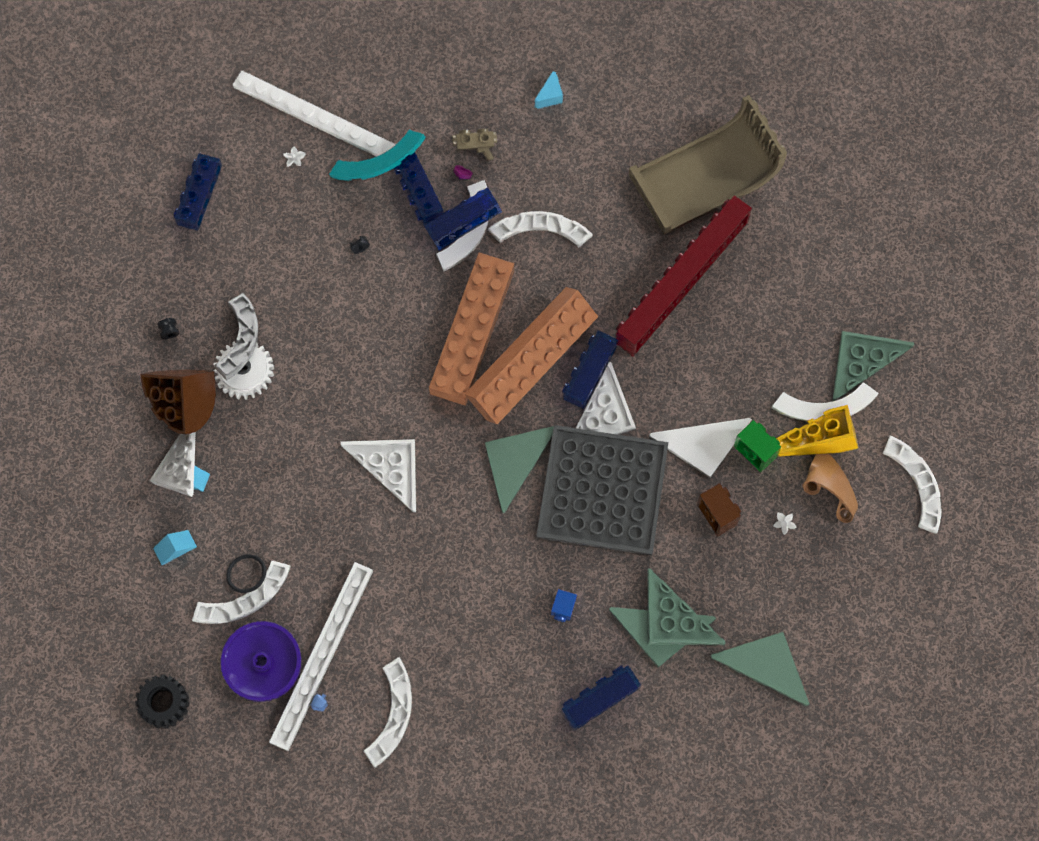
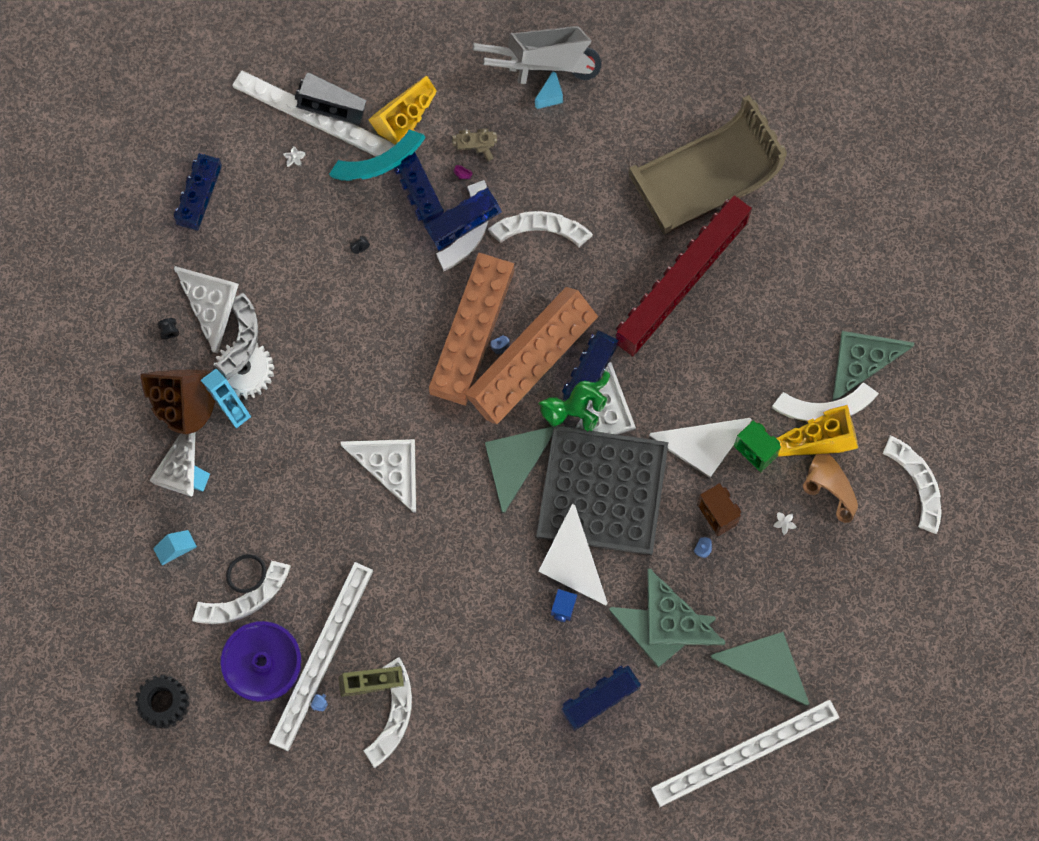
(211, 302): none -> white tile
(226, 398): none -> medium azure slope
(329, 100): none -> slope
(370, 681): none -> olive slope
(404, 111): none -> yellow wedge
(500, 344): none -> medium blue piece
(547, 50): none -> light grey piece
(556, 410): none -> green animal
(571, 560): none -> white tile
(703, 547): none -> medium blue piece
(744, 753): none -> white plate

